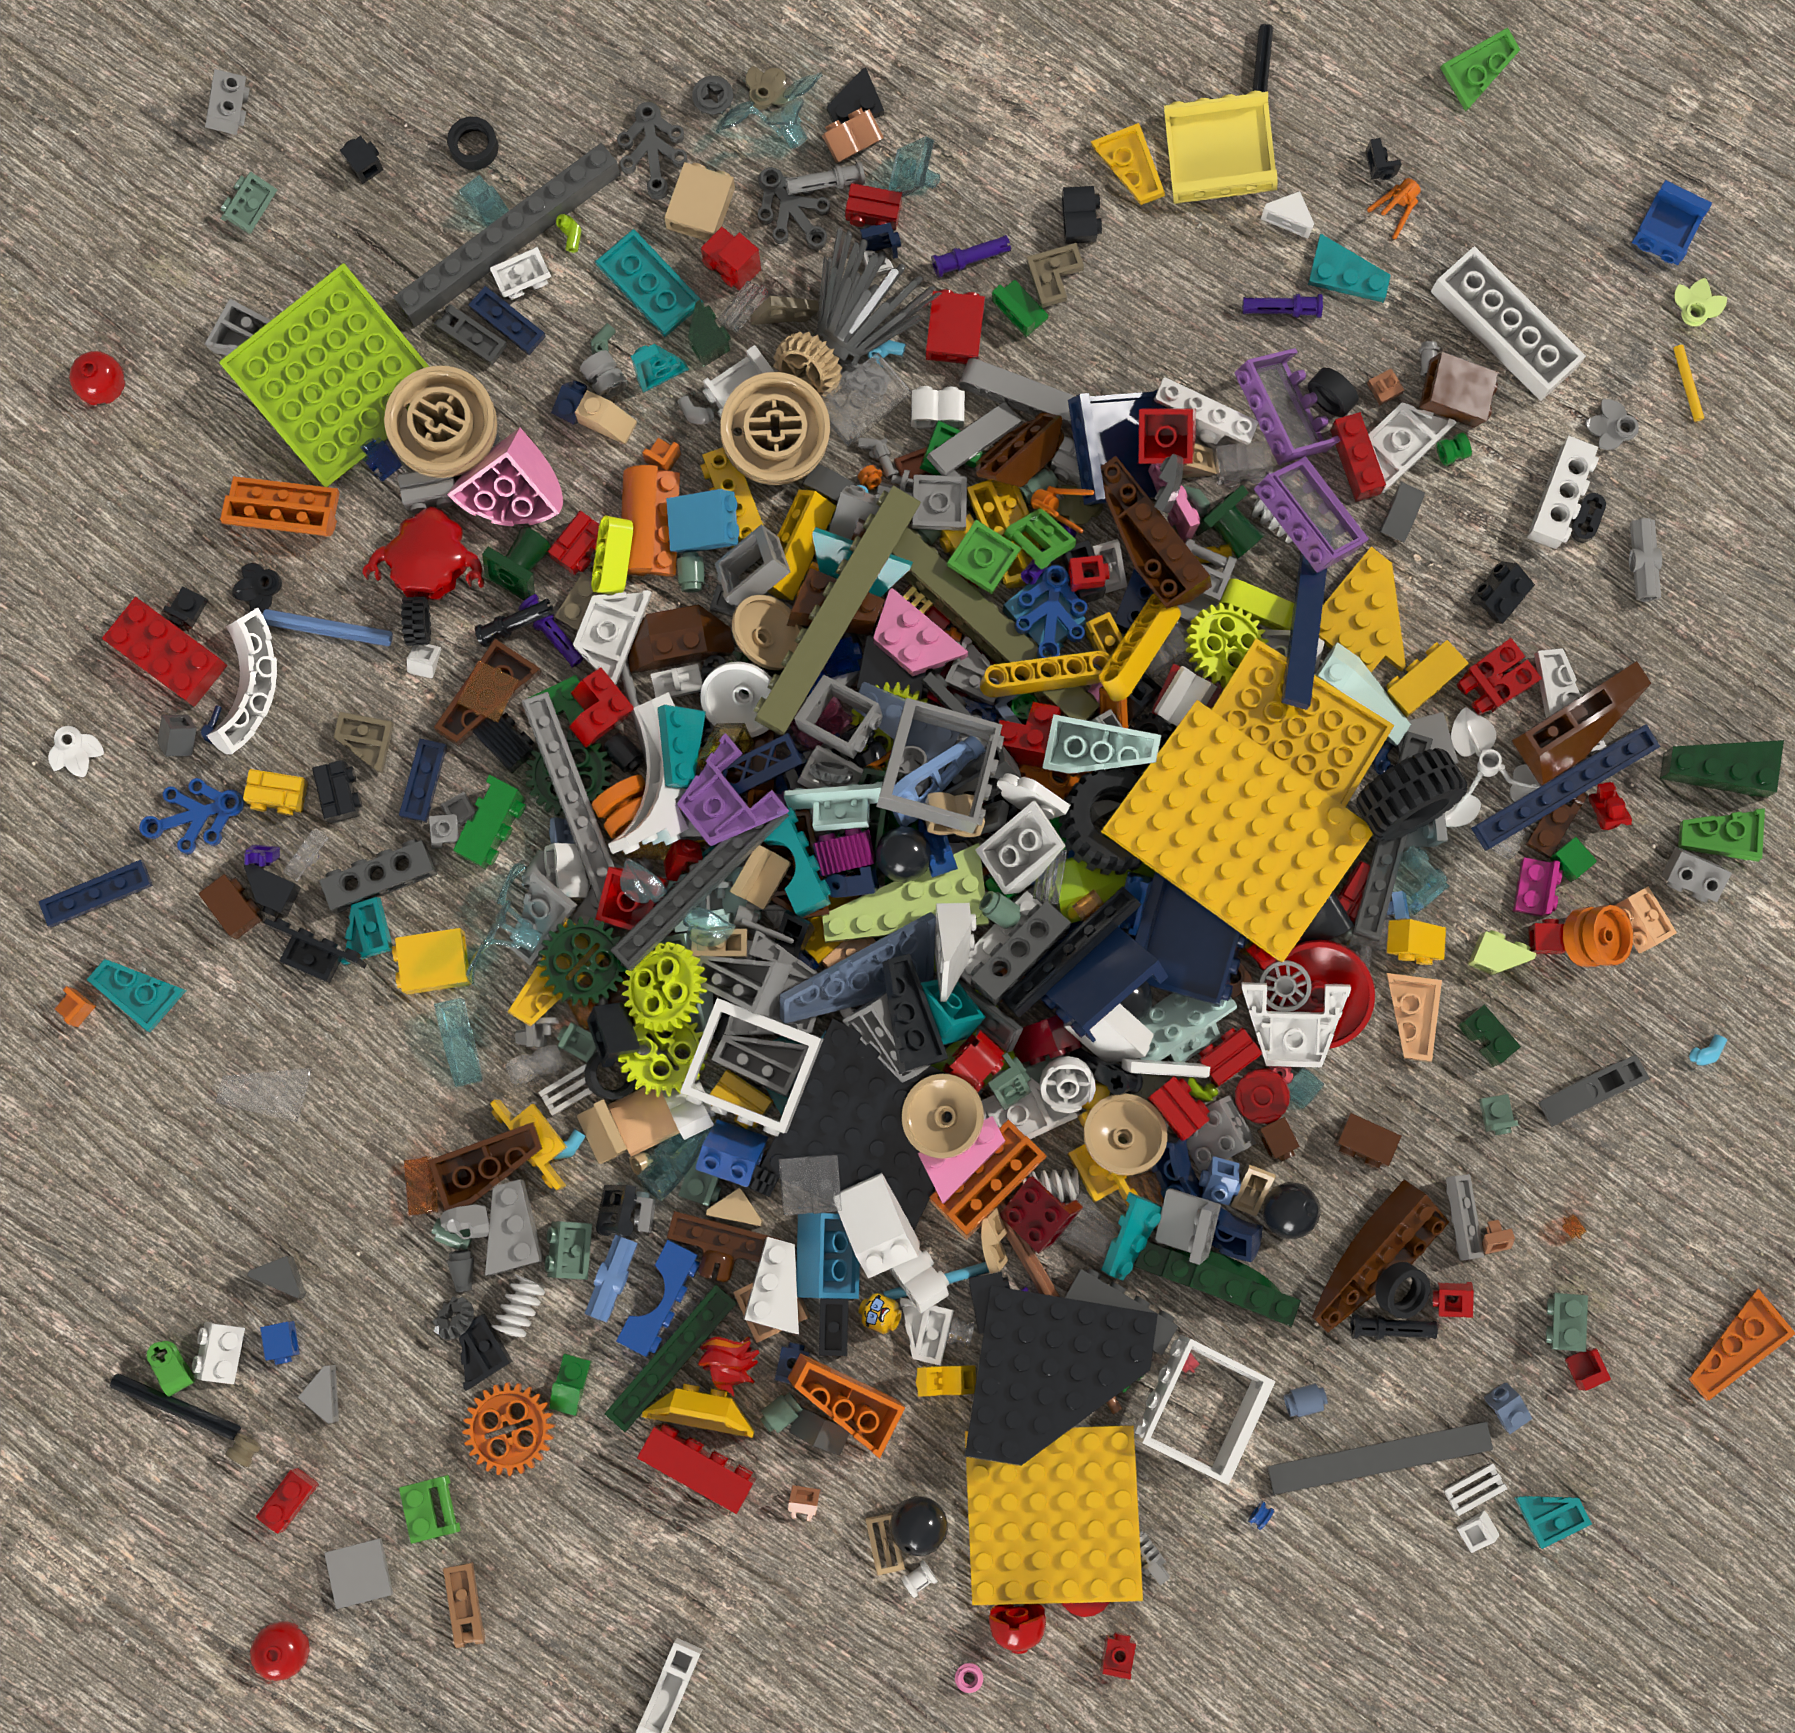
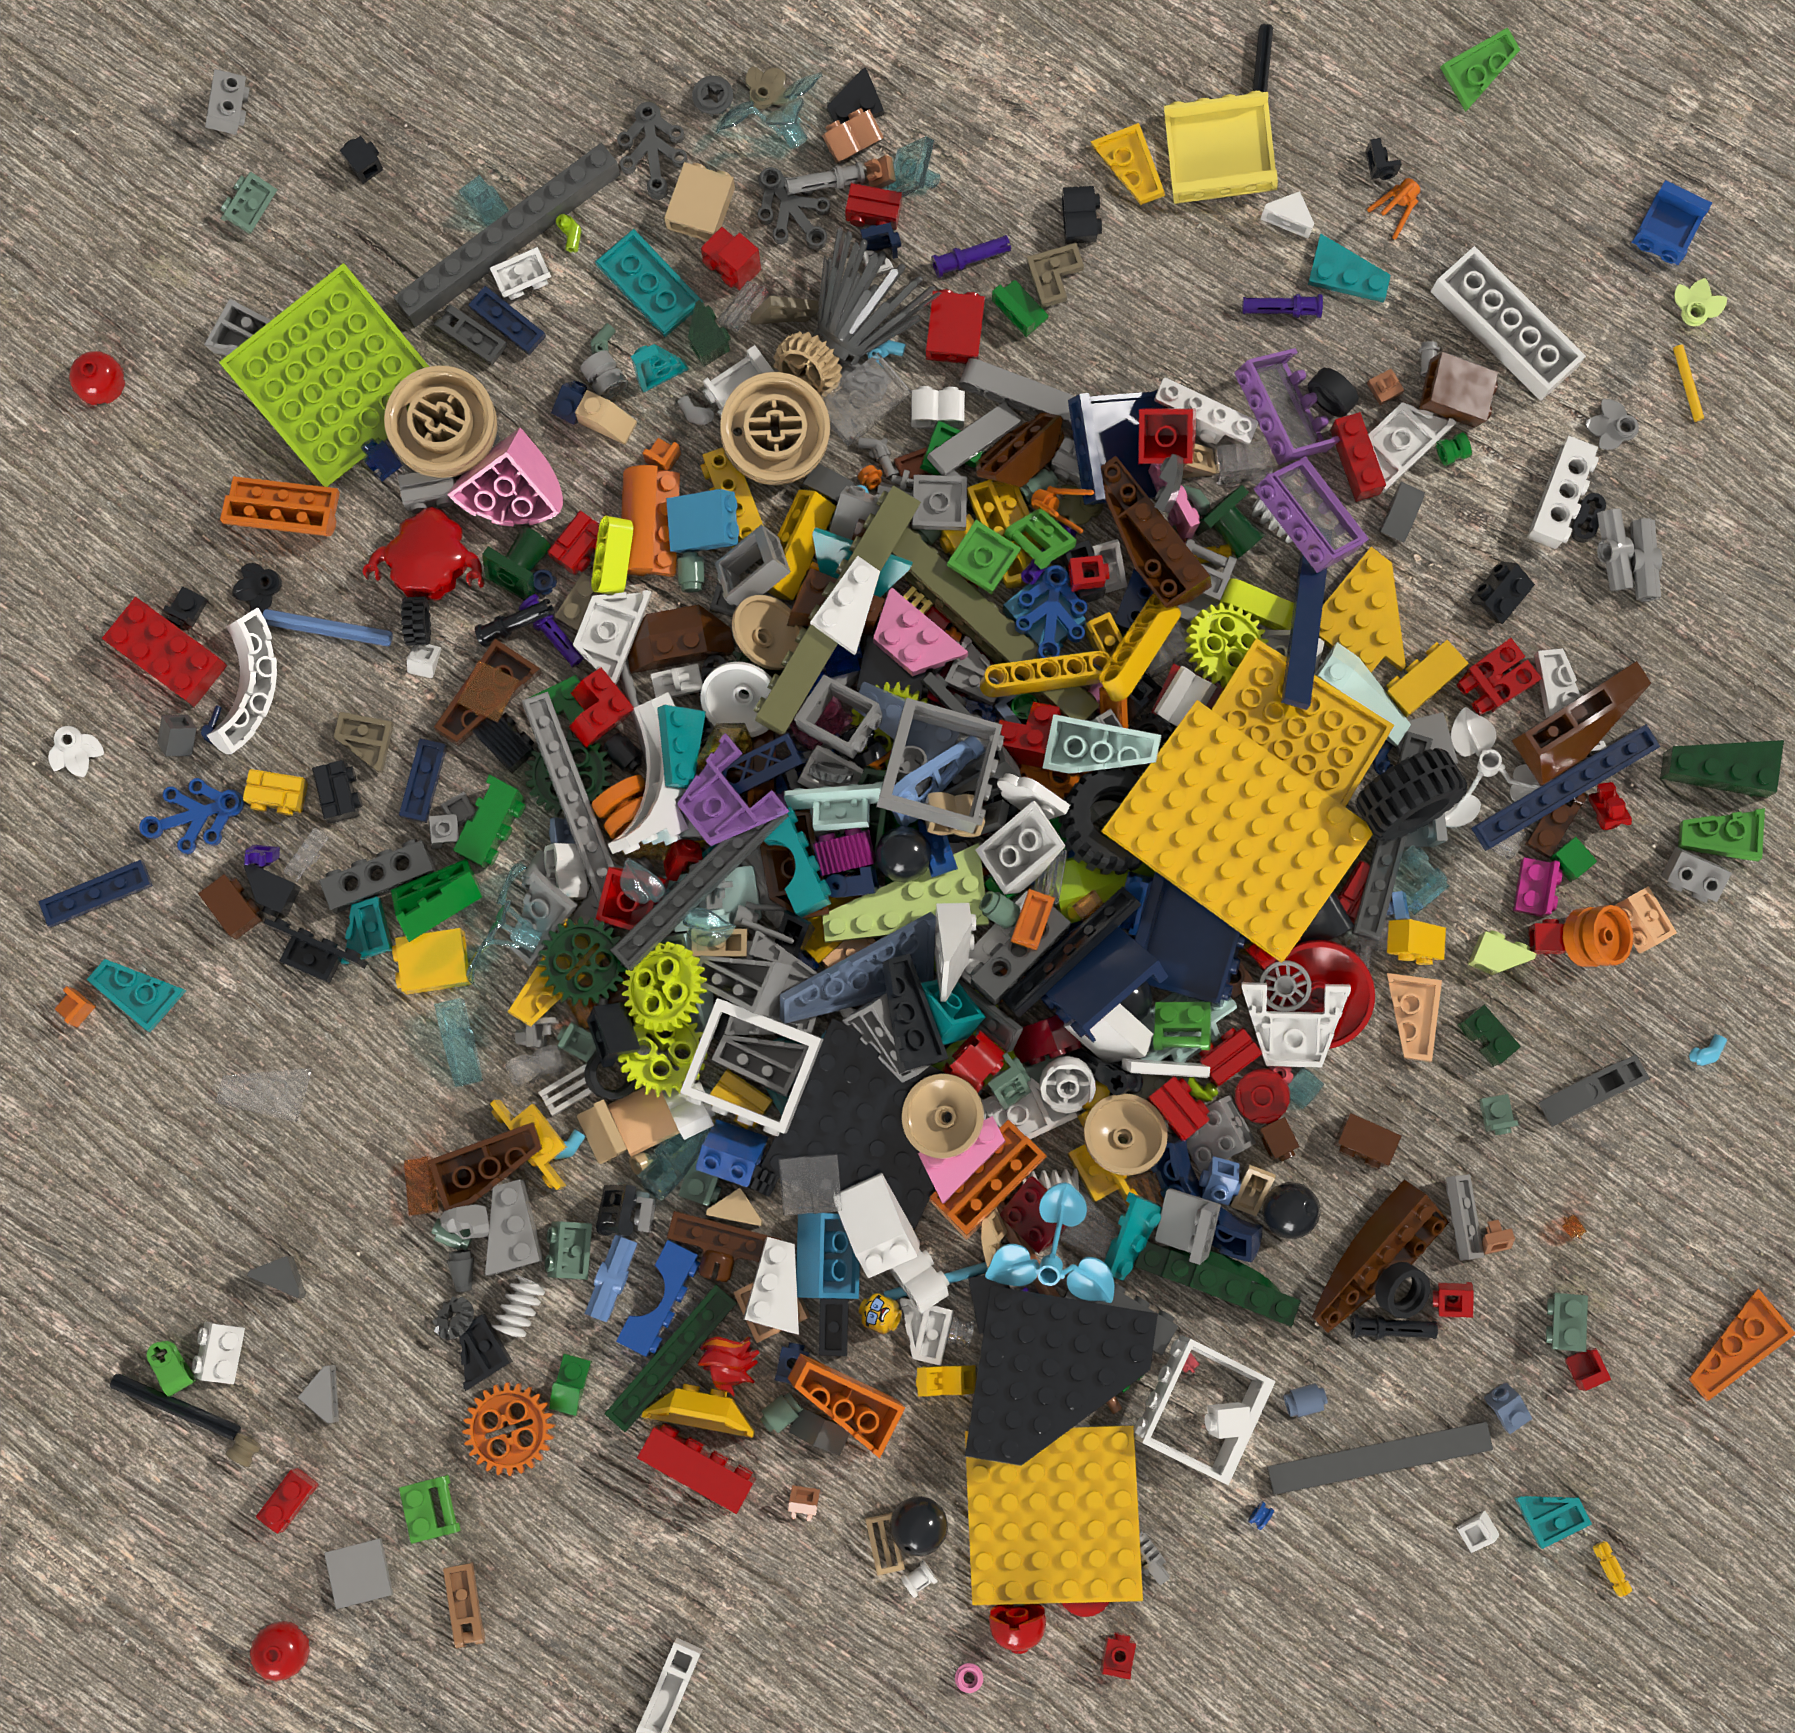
(280, 1342): blue brick -> none
(434, 898): none -> green wedge
(467, 125): black tyre -> none
(546, 575): none -> dark blue plate
(760, 877): tan panel -> none
(847, 606): none -> white wing
(880, 172): none -> nougat tile
(1032, 919): none -> orange tile
(1087, 1281): none -> medium azure plant
(1182, 1018): none -> bright green plate
(1228, 1420): none -> white brick
(1496, 1478): white tile -> none
(1612, 1568): none -> yellow axle
(1615, 549): none -> light grey piece

